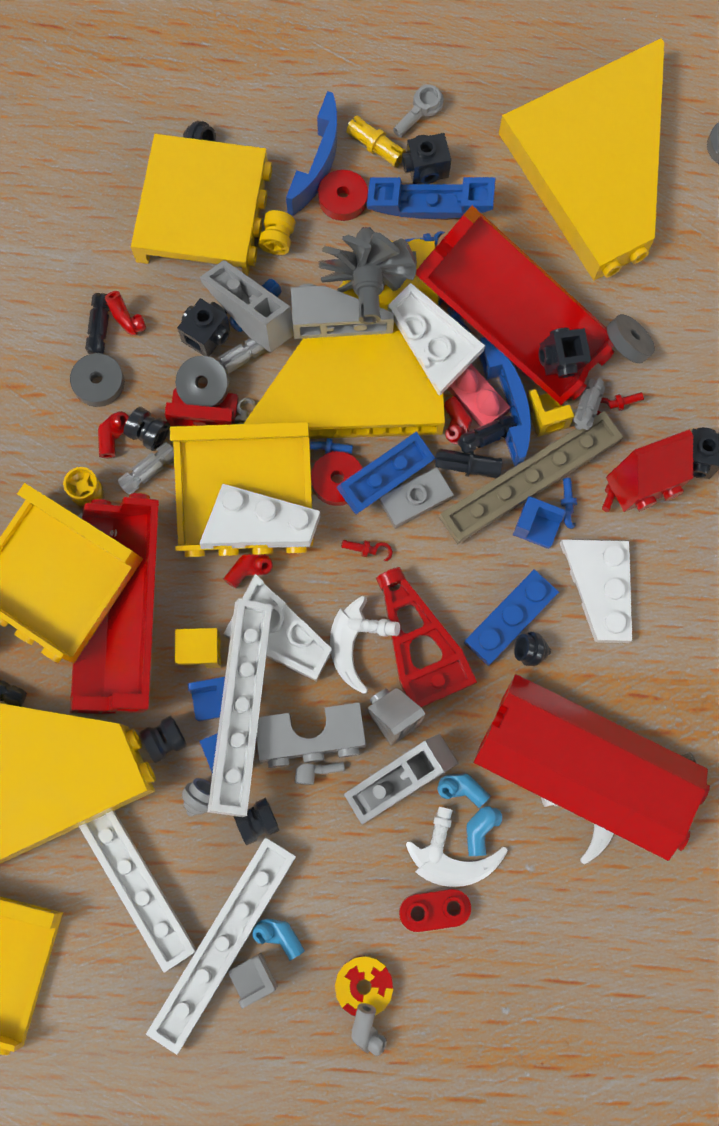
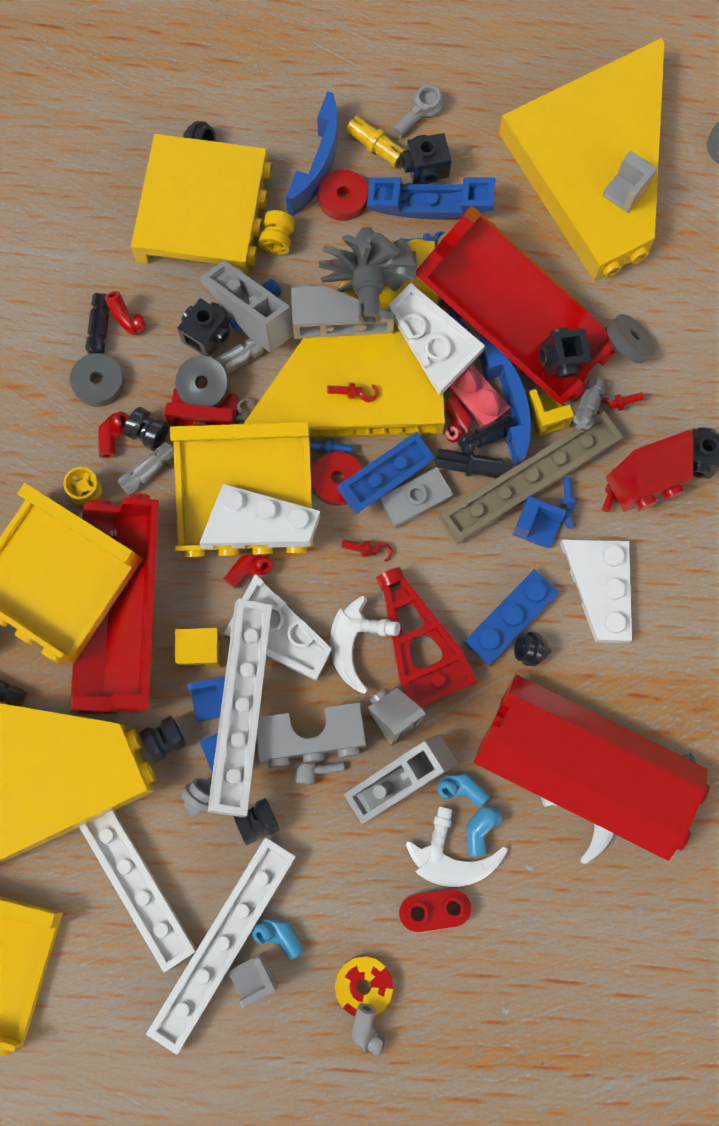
(351, 391): none -> red hand
(630, 182): none -> light grey panel

